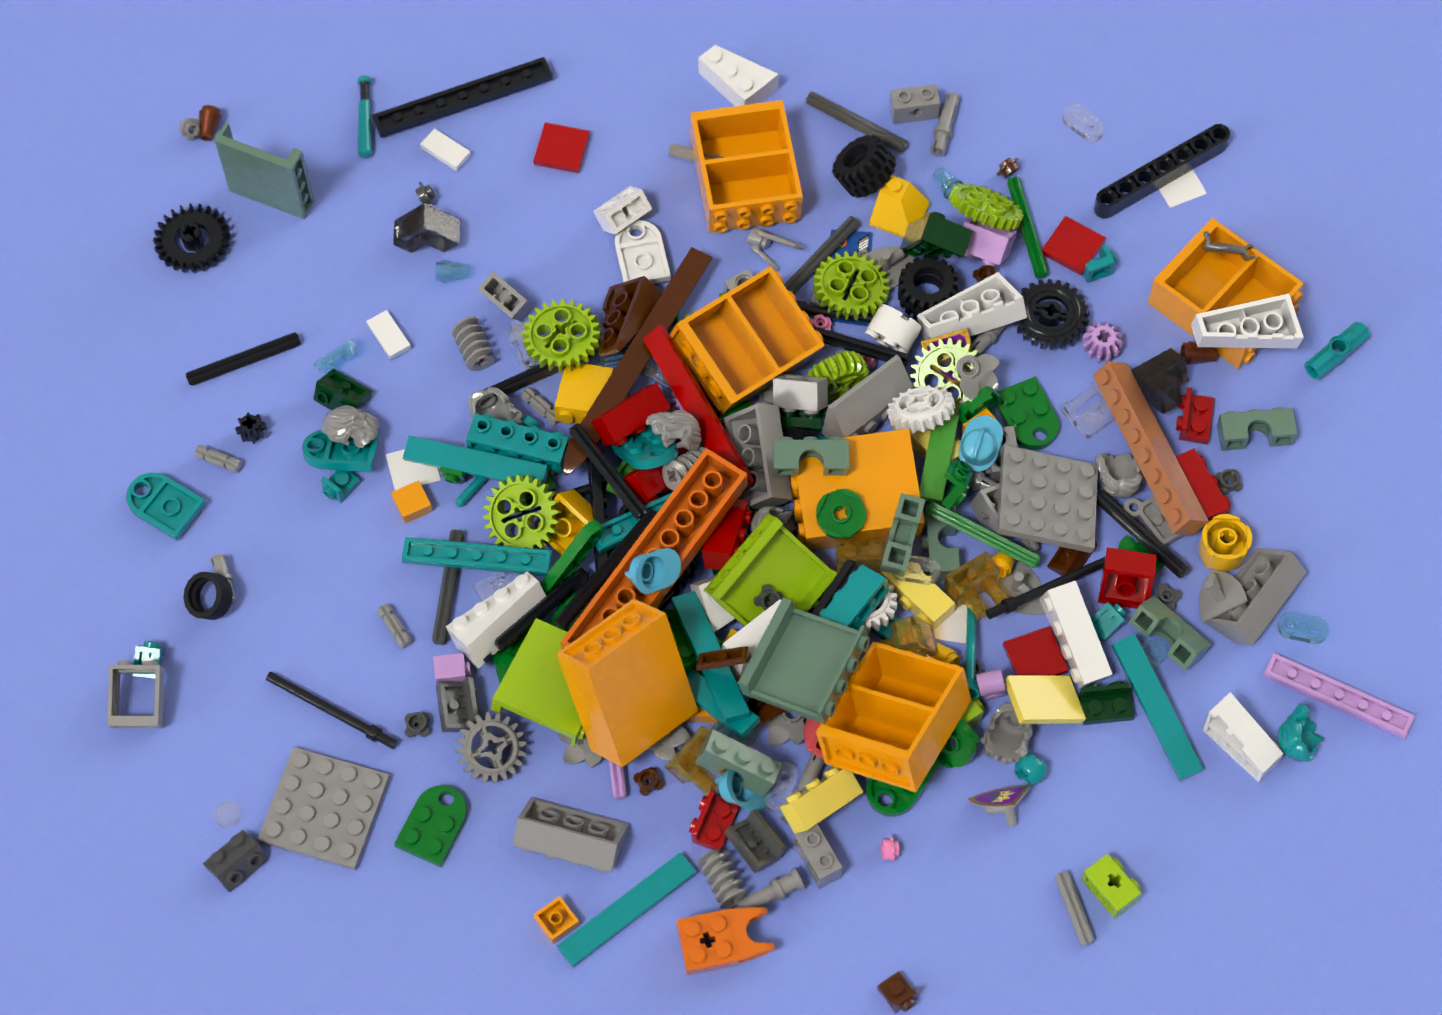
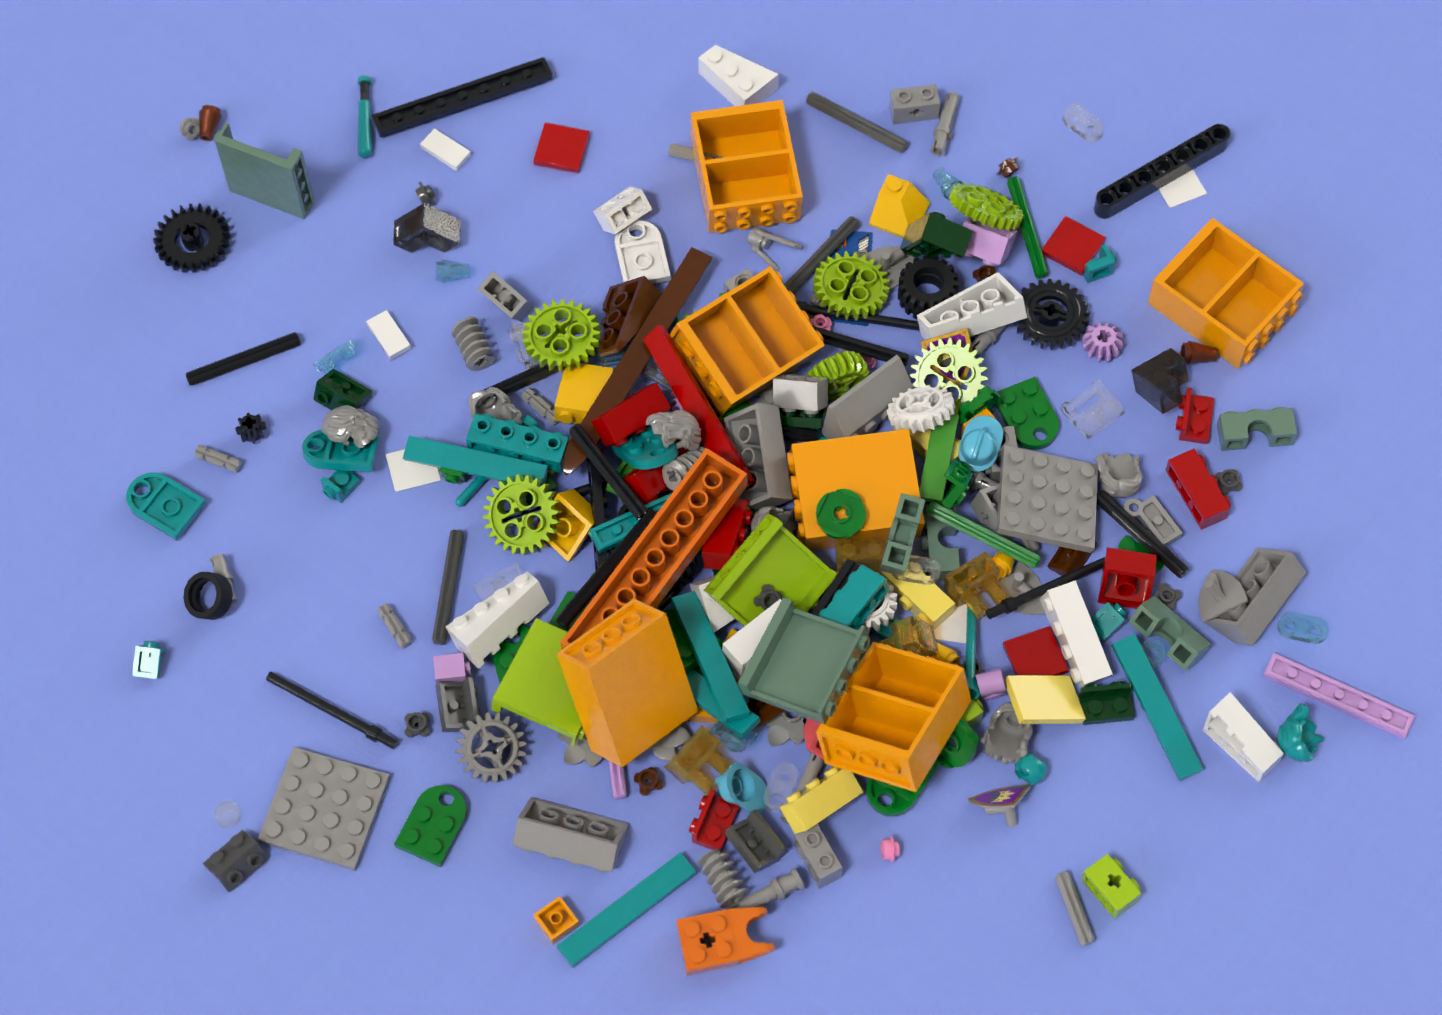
(126, 667): light grey window -> none
(411, 501): light orange piece -> none
(476, 556): teal tile -> none
(541, 609): black axle -> none
(573, 555): green beam -> none
(654, 570): medium azure piece -> none
(723, 658): reddish brown slope -> none
(723, 752): sand green arch -> none
(831, 453): sand green arch -> none
(864, 166): black tyre -> none
(893, 329): white brick -> none
(898, 993): reddish brown bracket -> none
(979, 376): light grey plate -> none
(1150, 448): nougat brick -> none
(1224, 543): yellow brick -> none
(1227, 248): flat silver piece -> none
(1250, 325): white wedge -> none
(1328, 358): teal piece -> none

